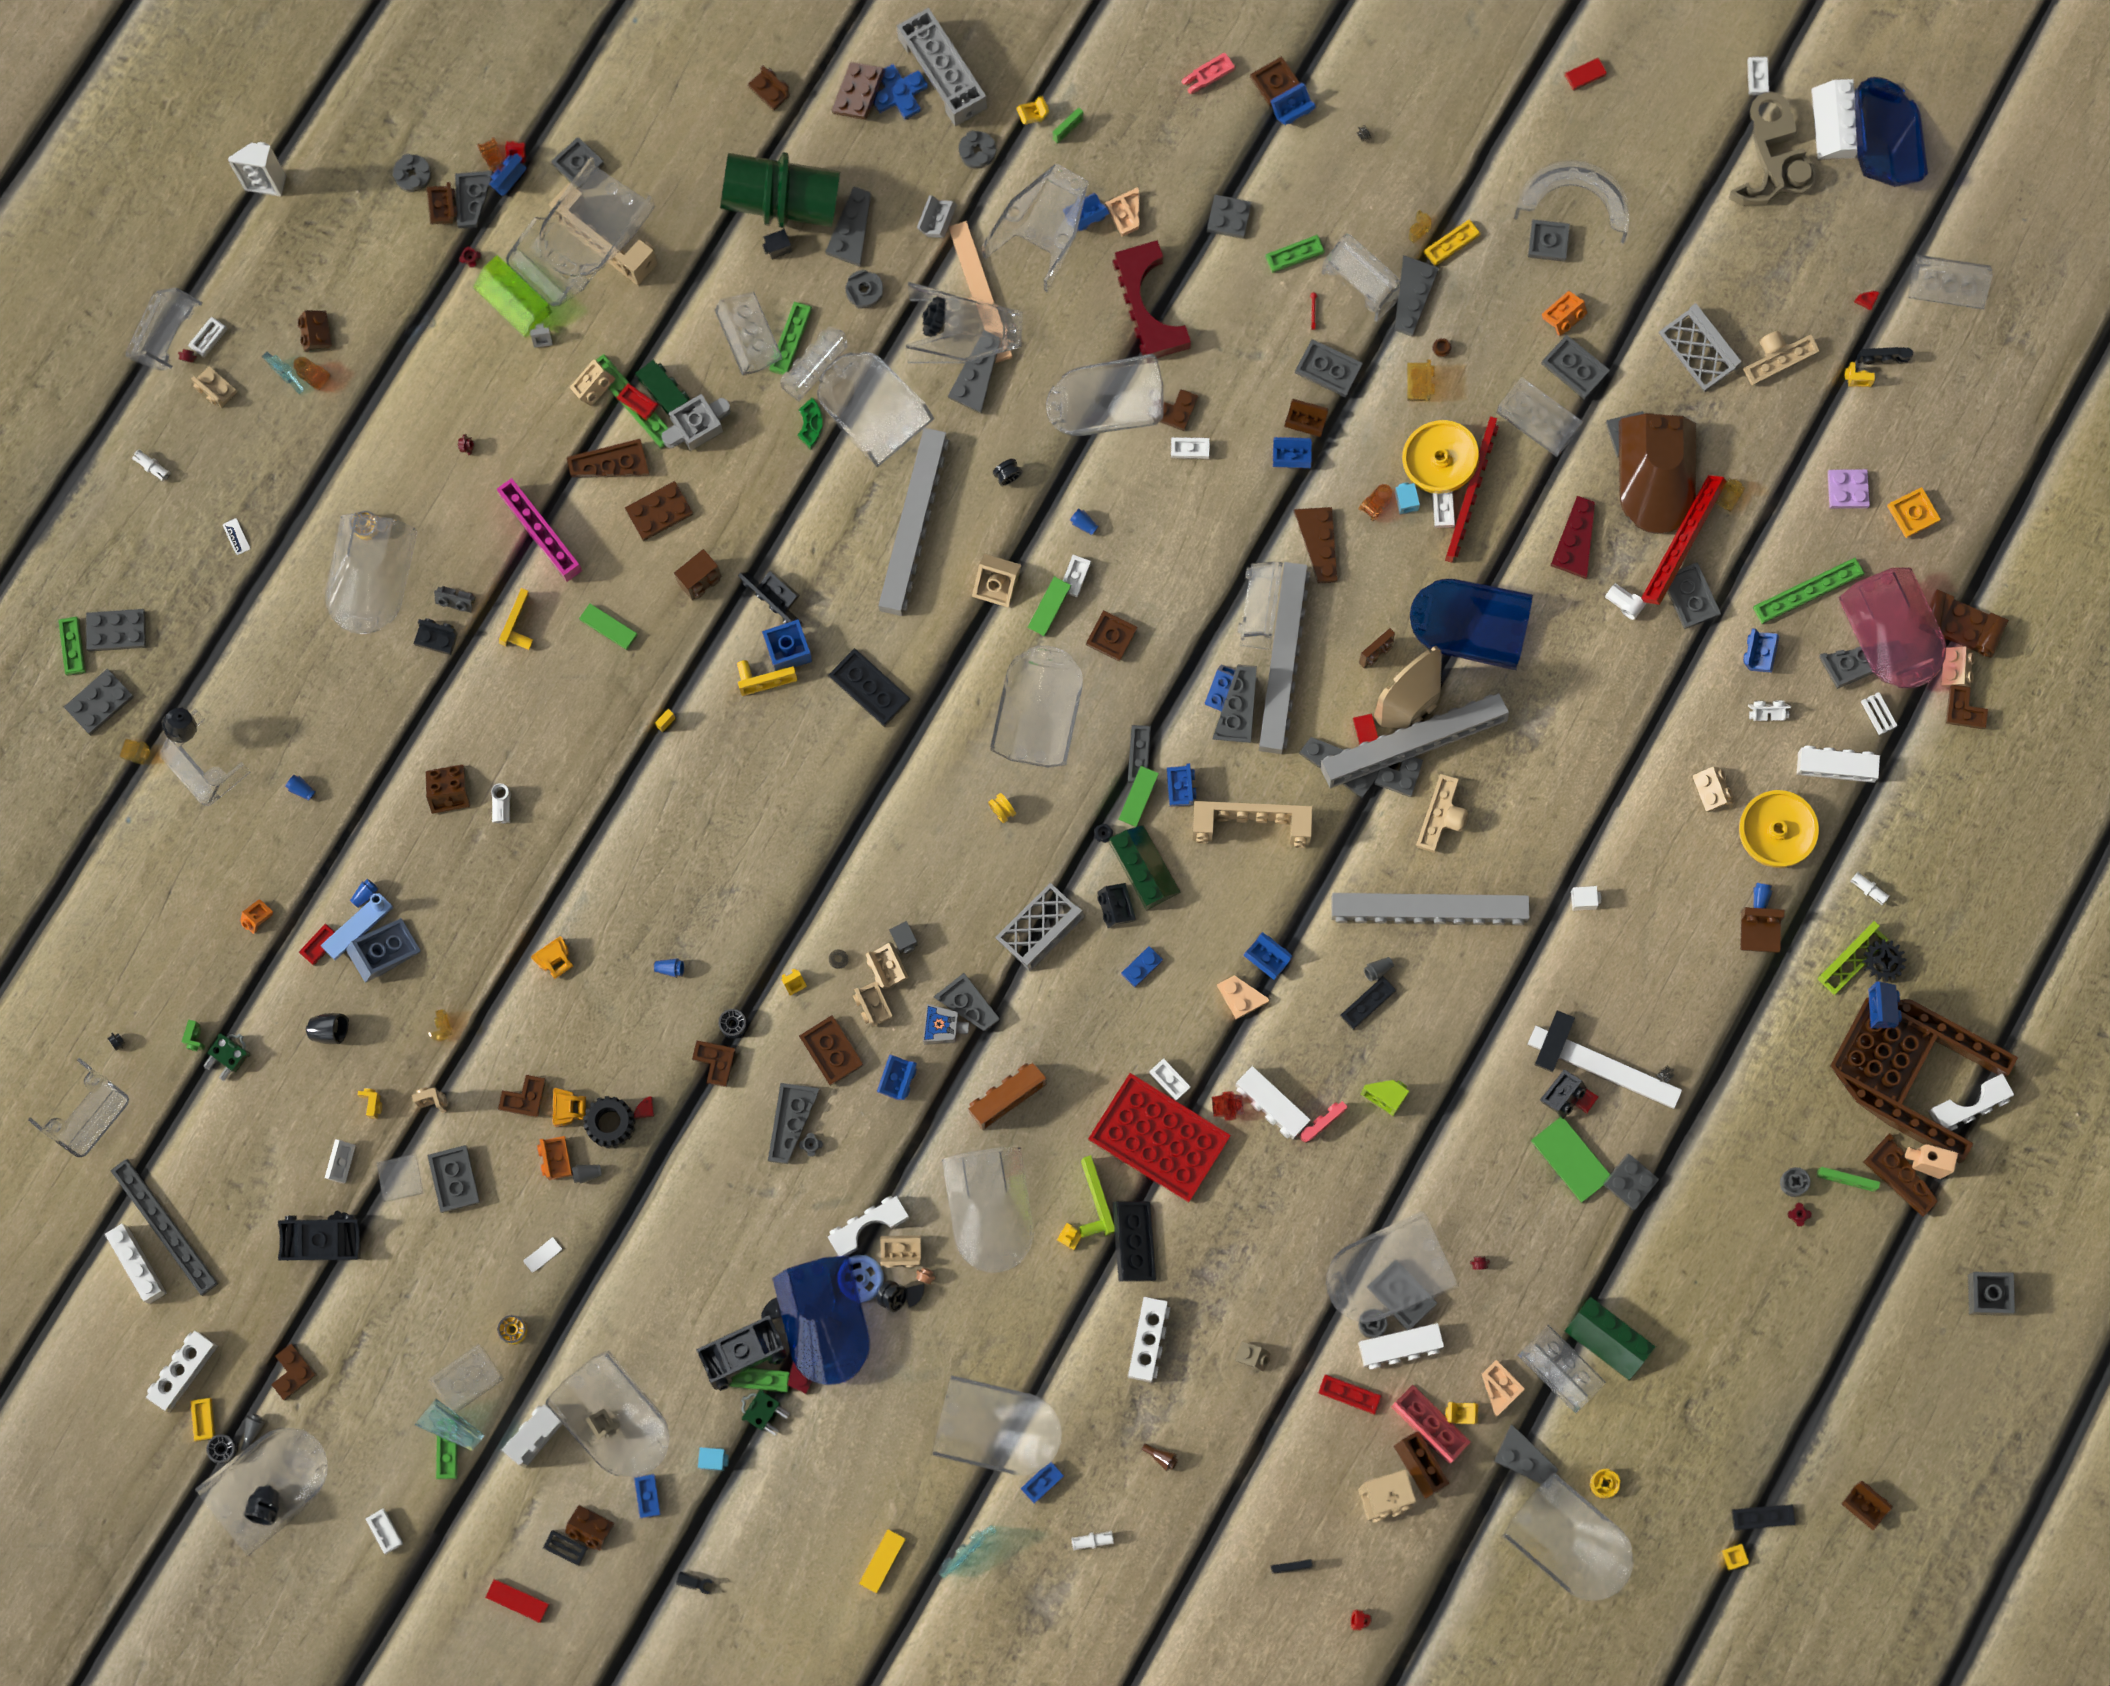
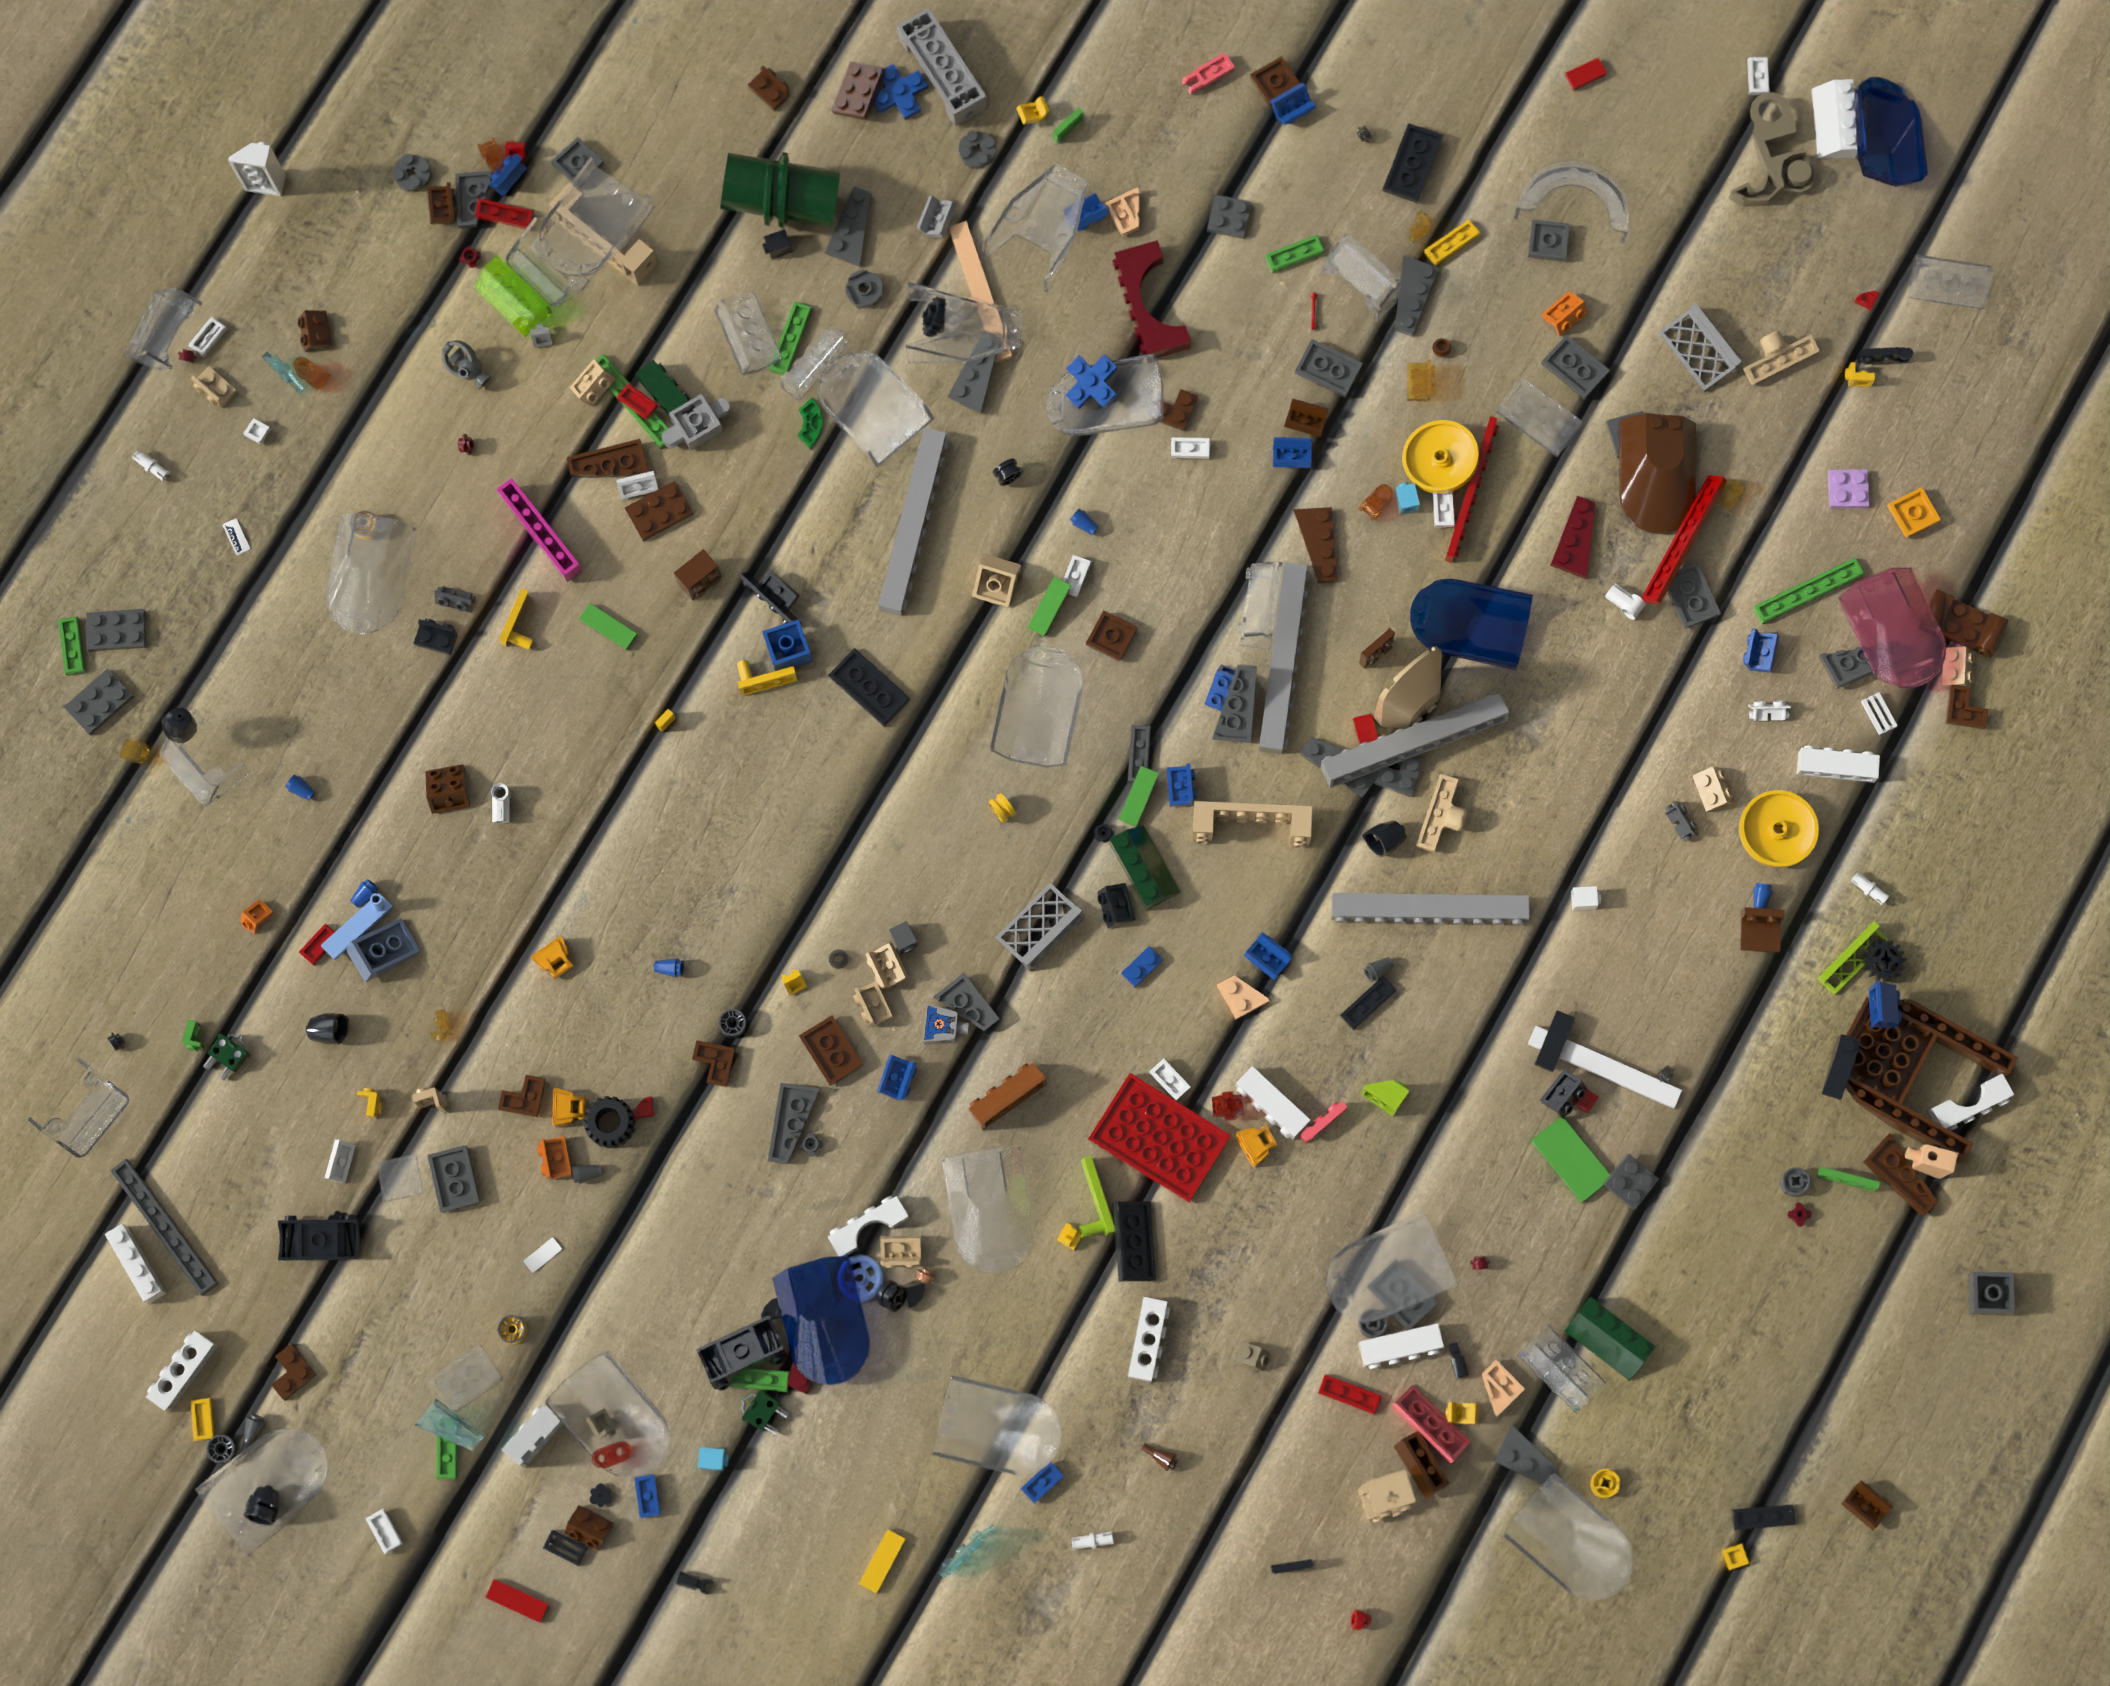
(257, 431): none -> white plate
(469, 367): none -> dark grey piece
(503, 213): none -> red tile
(595, 1492): none -> black plant
(610, 1454): none -> clear red plate
(637, 485): none -> white plate
(1092, 381): none -> blue plate
(1253, 1144): none -> light orange piece
(1390, 837): none -> black helmet
(1412, 163): none -> black plate
(1458, 1361): none -> black bar
(1686, 826): none -> dark grey hinge
(1840, 1066): none -> black slope

